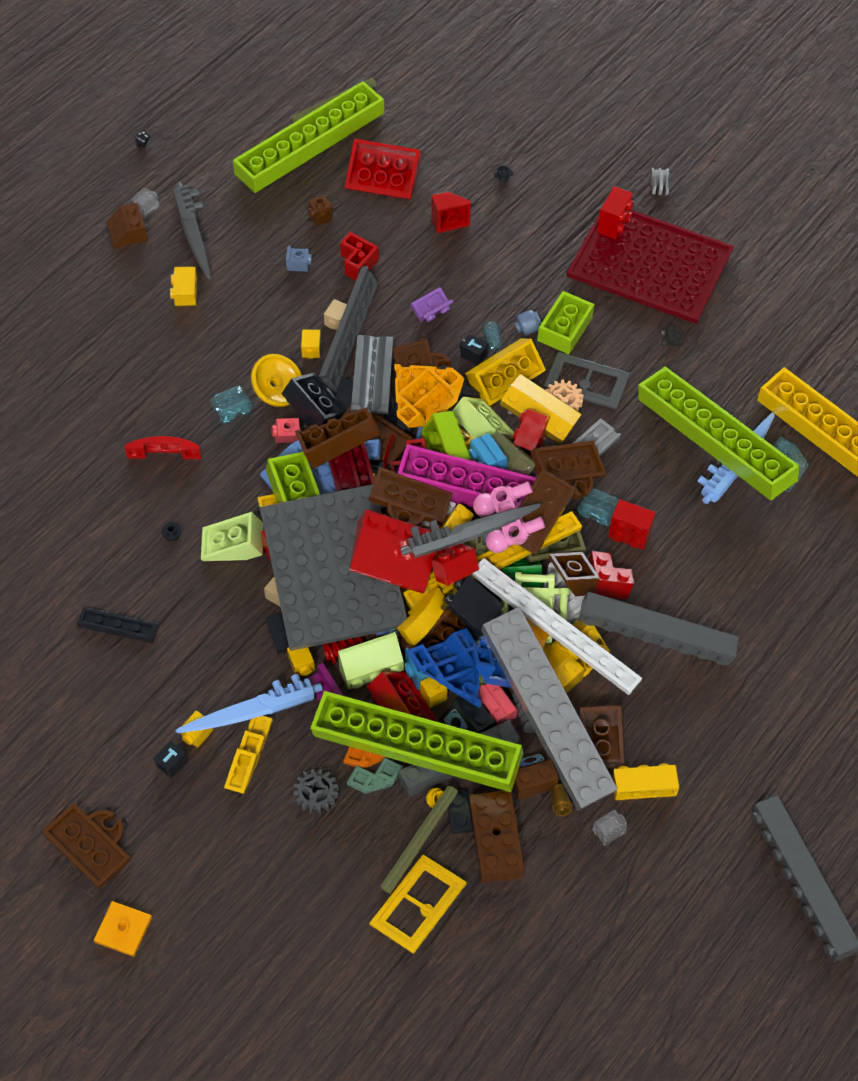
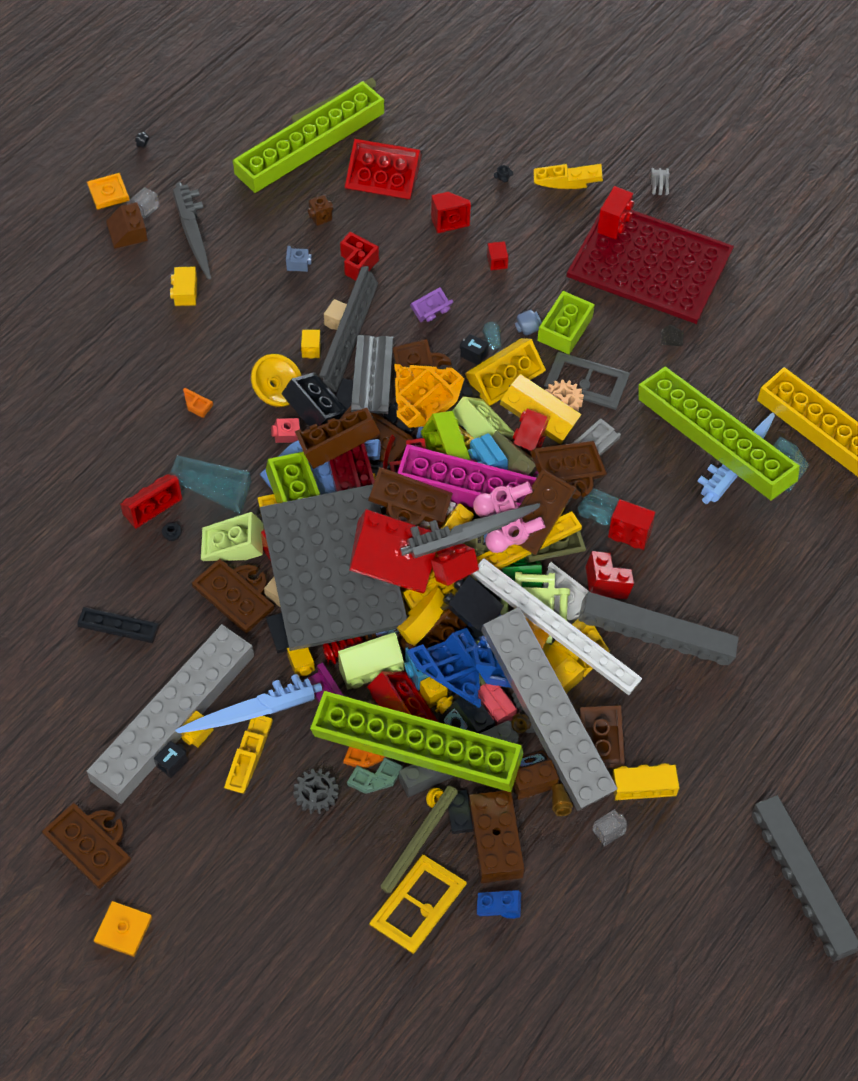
(108, 191): none -> light orange plate
(152, 500): none -> red slope
(162, 444): red slope -> none
(190, 690): none -> light grey brick
(196, 403): none -> orange tile
(216, 482): none -> clear light blue wedge
(231, 403): clear light blue brick -> none
(235, 593): none -> reddish brown plate
(443, 704): none -> yellow plate
(497, 255): none -> red brick
(500, 903): none -> blue plate
(517, 726): none -> dark brown plate
(567, 178): none -> yellow slope
(575, 572): reddish brown slope -> none

